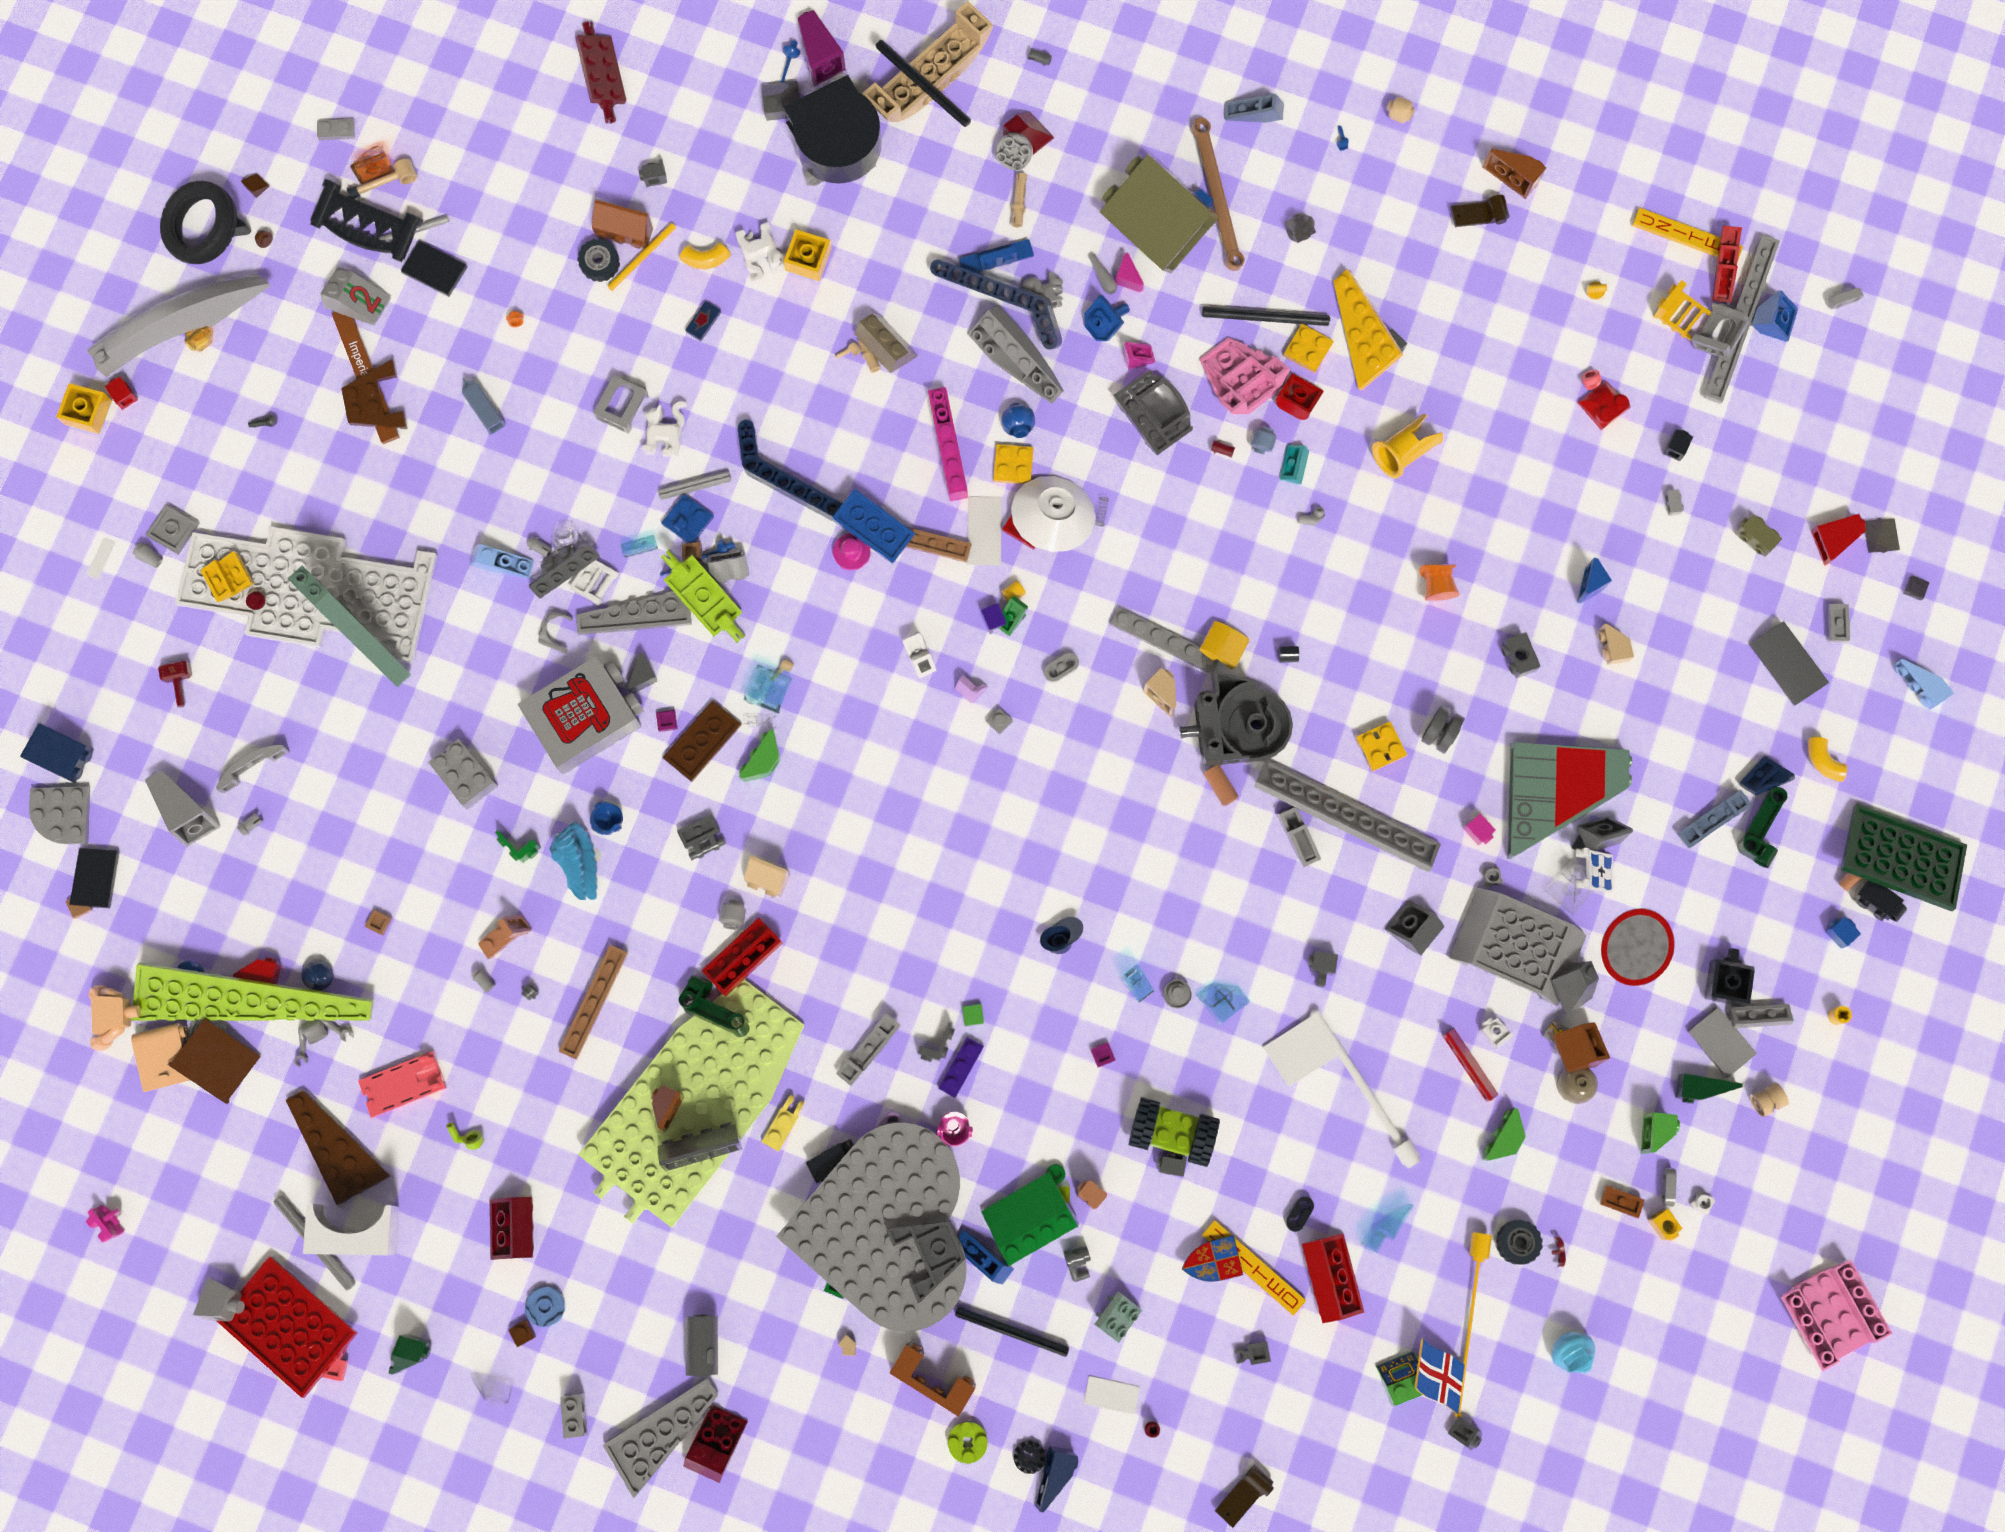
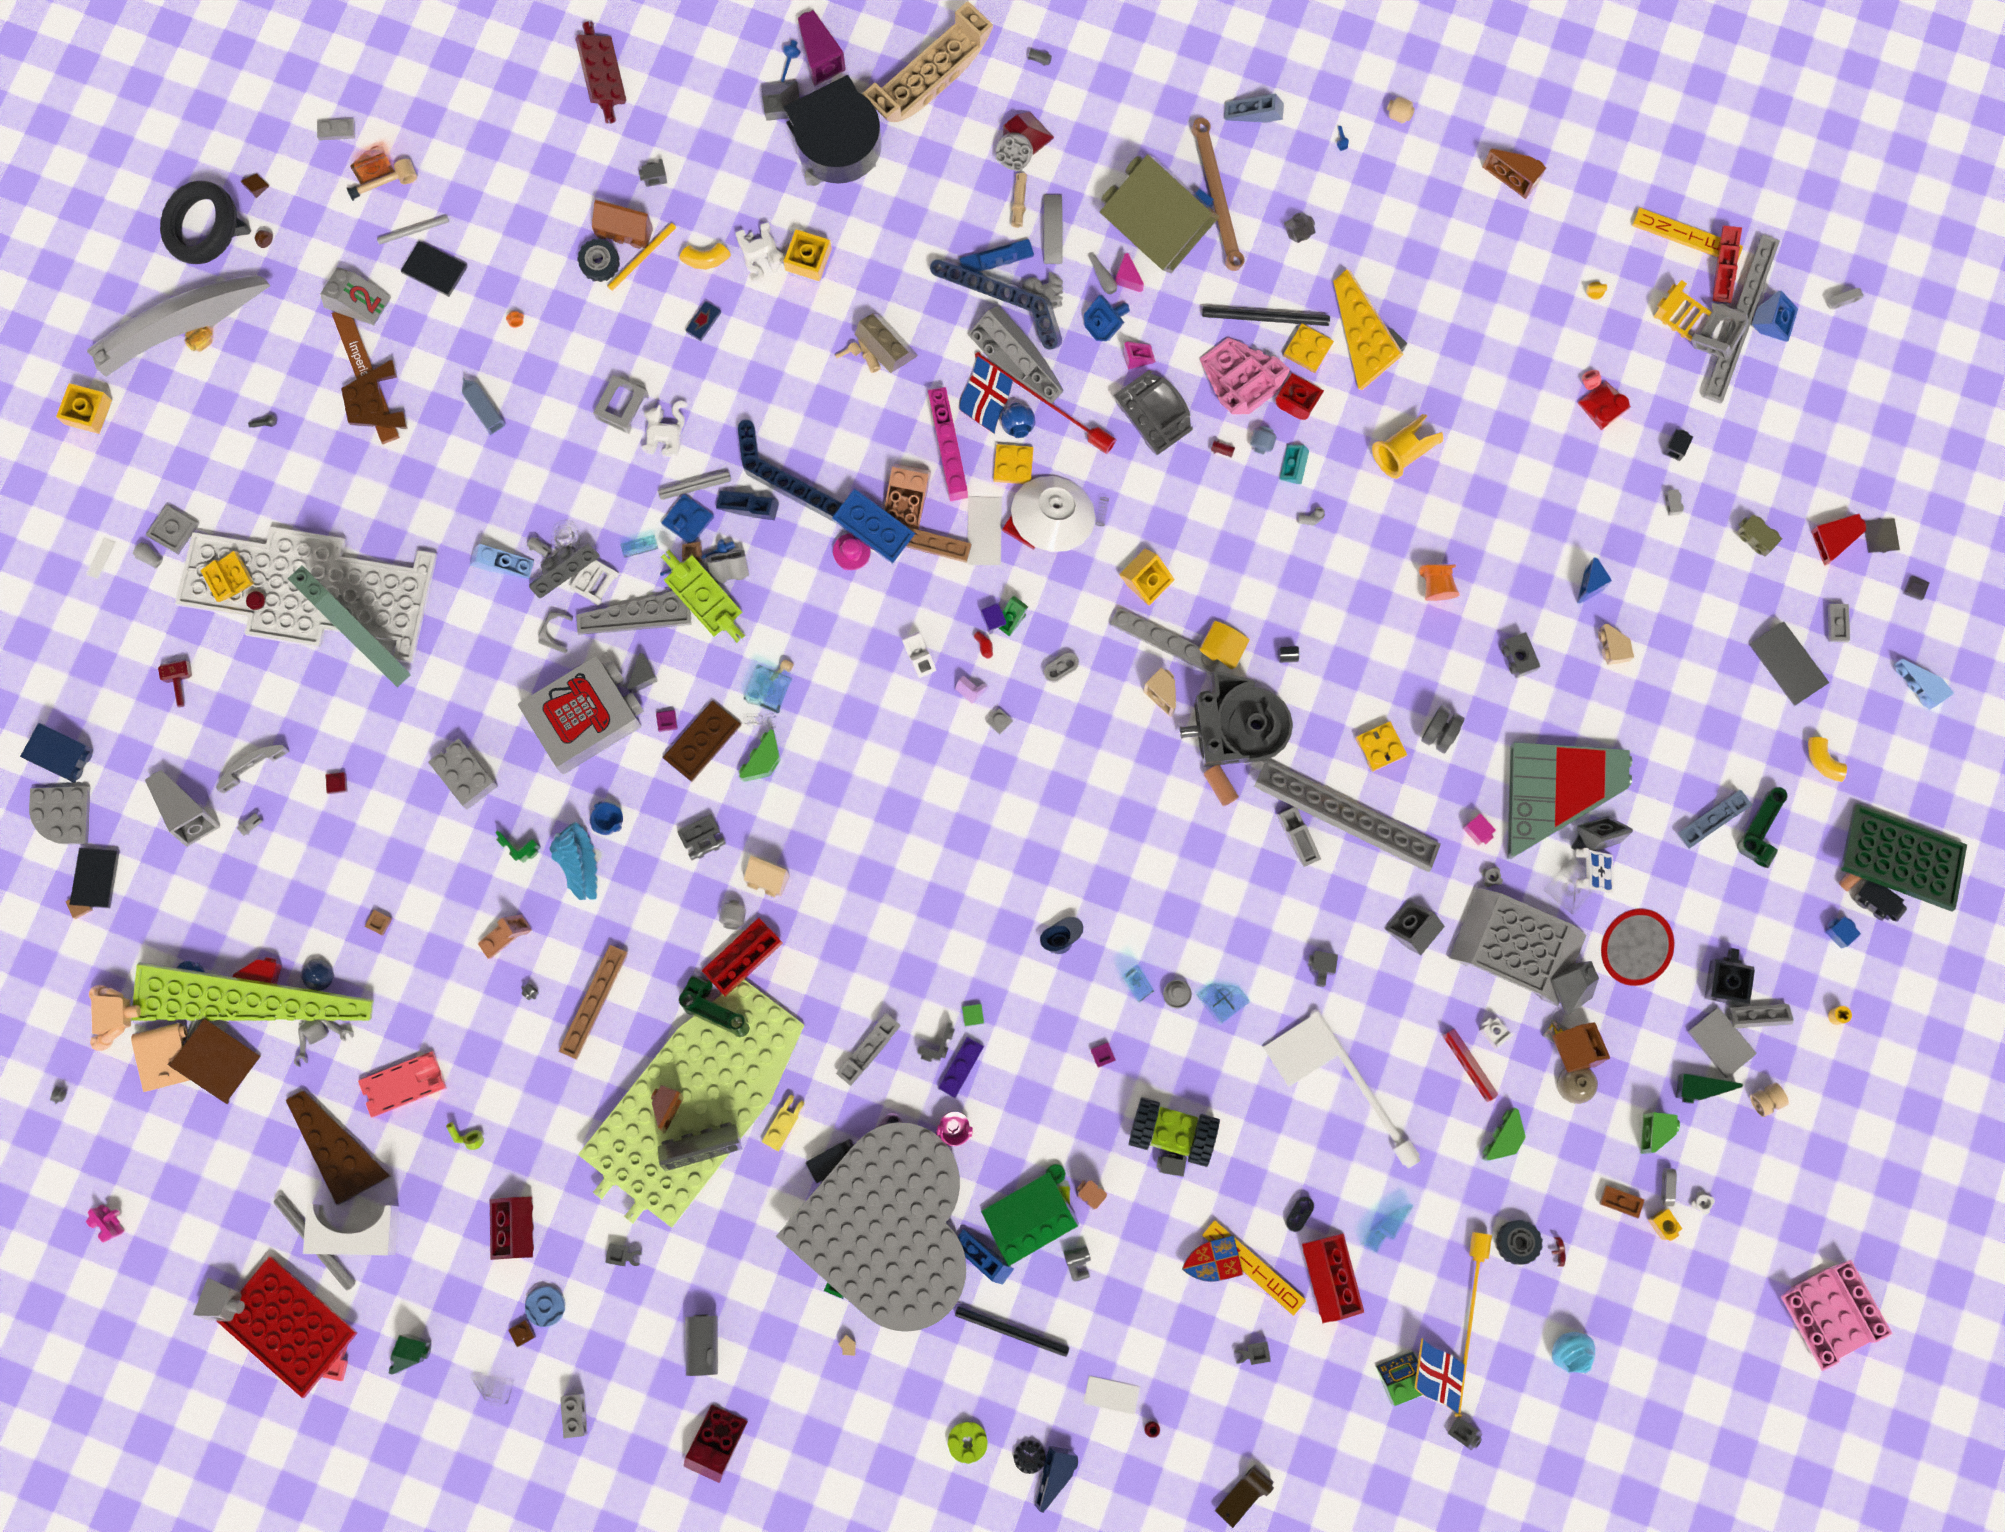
(58, 1094): none -> dark grey plate
(121, 392): red brick -> none
(336, 783): none -> dark red plate
(402, 229): black piece -> none
(482, 980): light grey pin -> none
(620, 1254): none -> dark grey plate
(647, 1444): light grey wing -> none
(747, 505): none -> dark blue slope
(907, 494): none -> nougat slope
(923, 83): black axle -> none
(937, 1249): dark grey wing -> none
(957, 1396): dark orange plate -> none
(986, 645): none -> red arm
(989, 392): none -> flag
(1014, 589): yellow piece -> none
(1053, 229): none -> light grey slope
(1118, 1317): sand green plate -> none
(1147, 576): none -> yellow slope
(1488, 212): dark brown door -> none
(1766, 776): dark blue wing -> none

